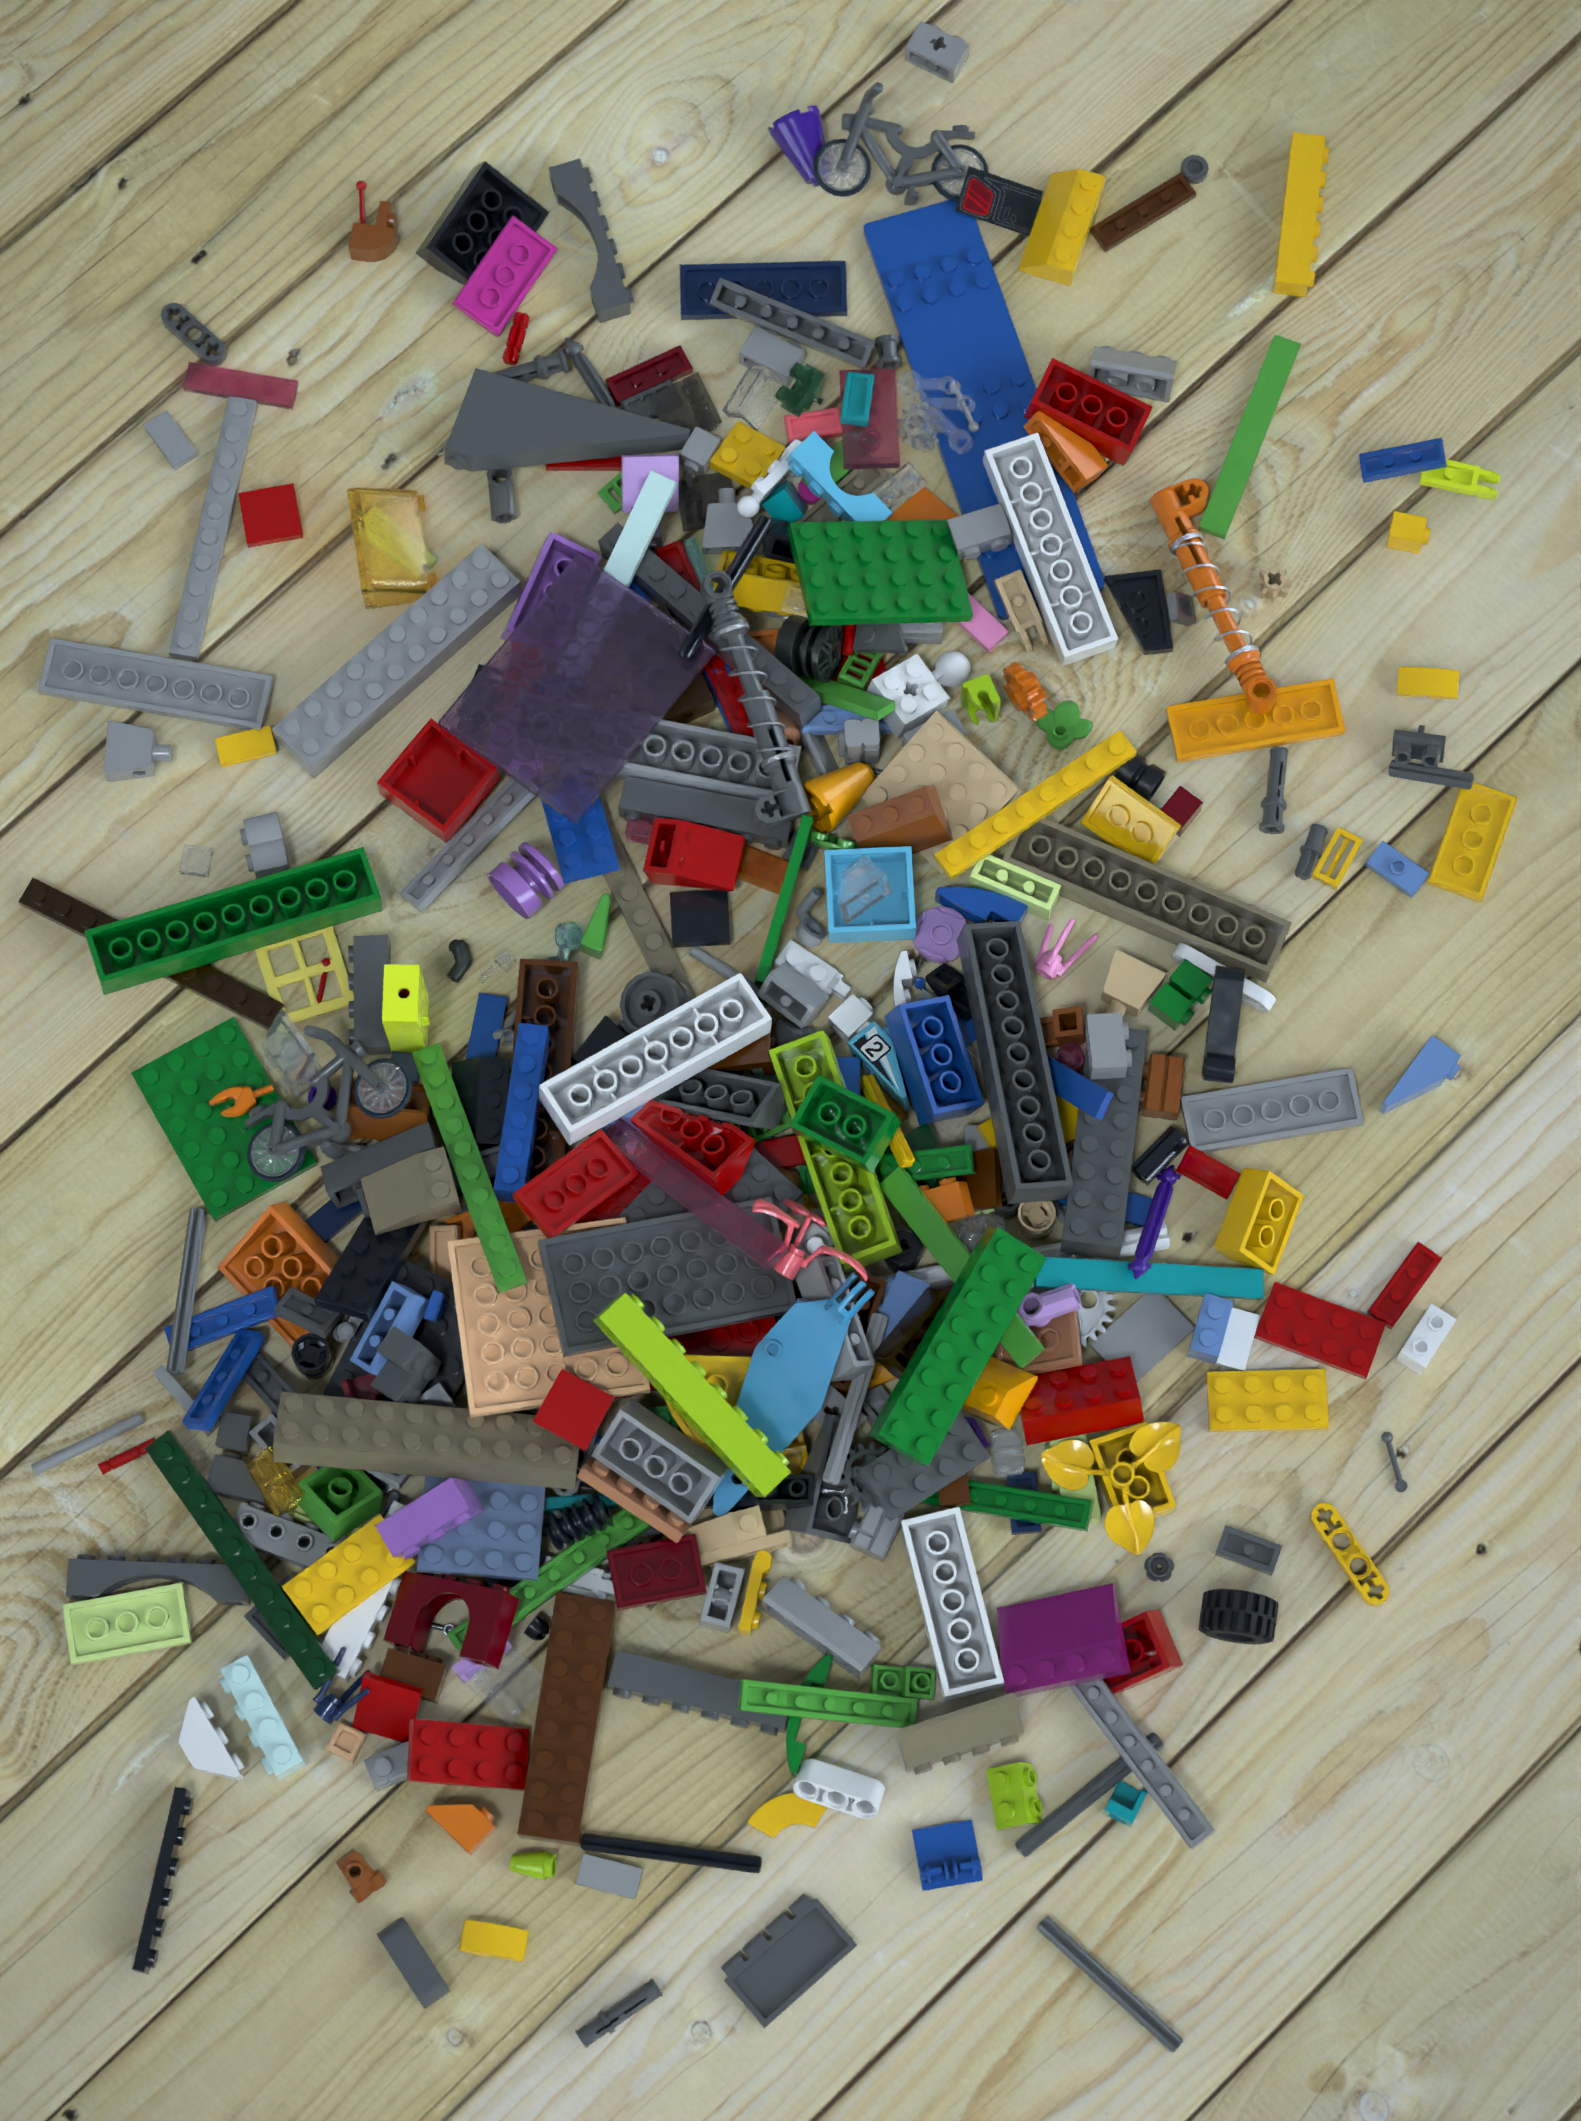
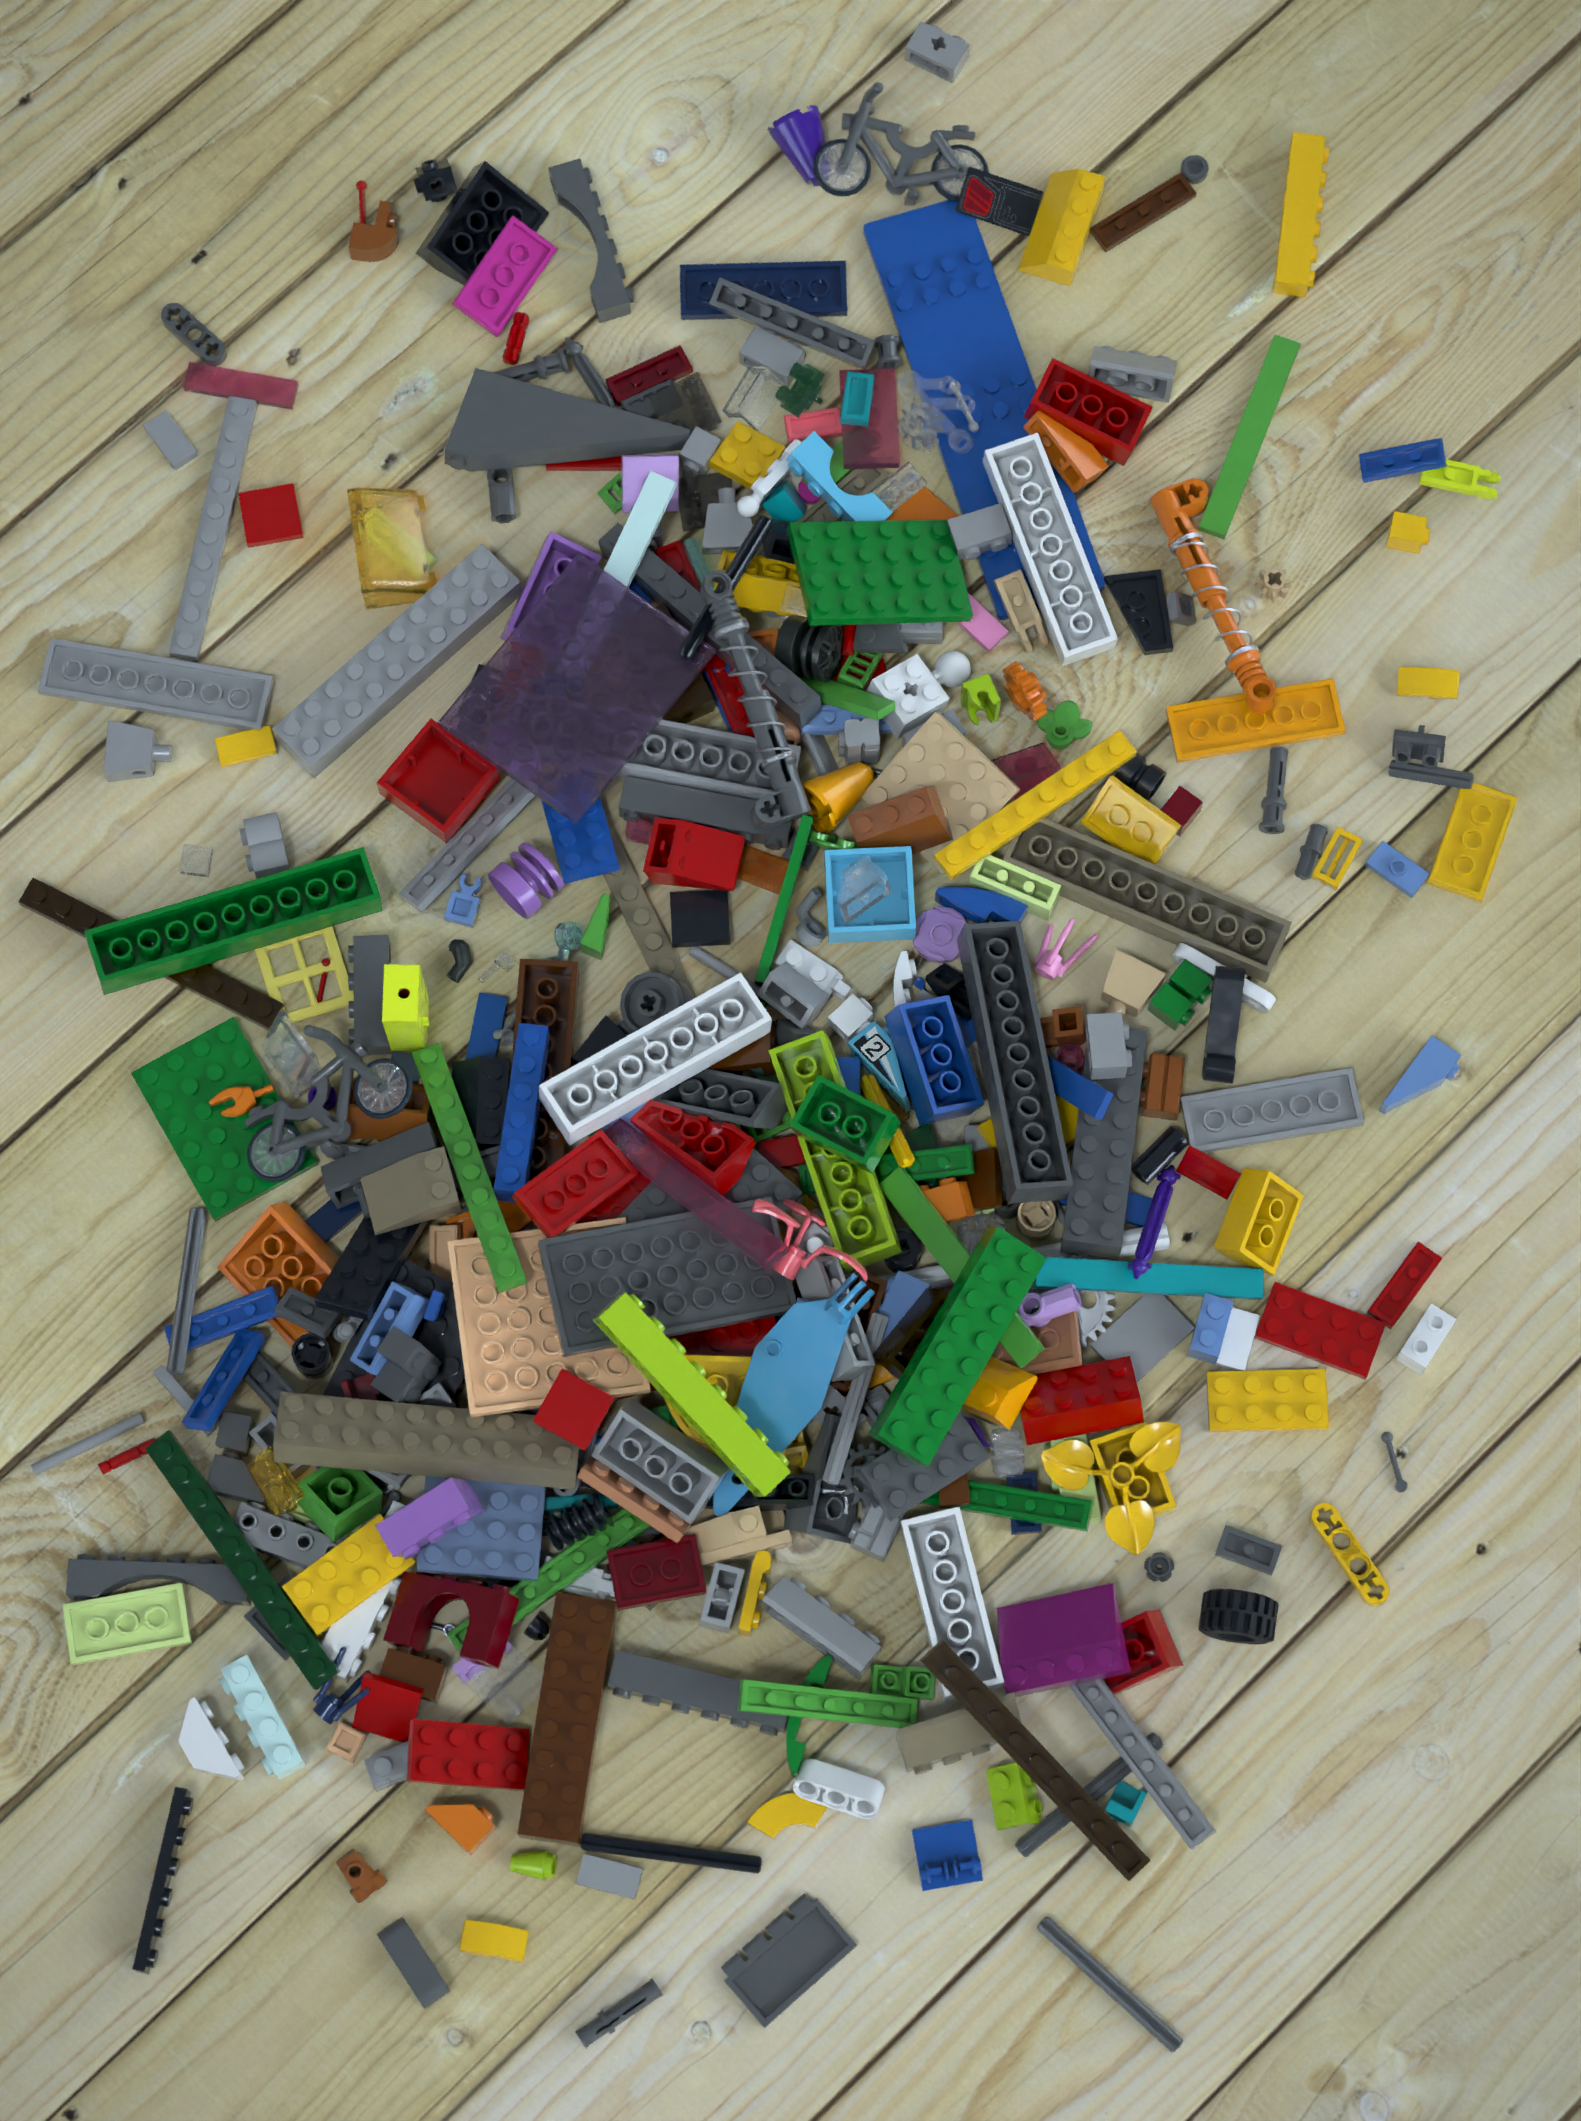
(435, 180): none -> black brick
(463, 905): none -> medium blue plate
(1028, 767): none -> clear pink slope
(1035, 1760): none -> dark brown plate

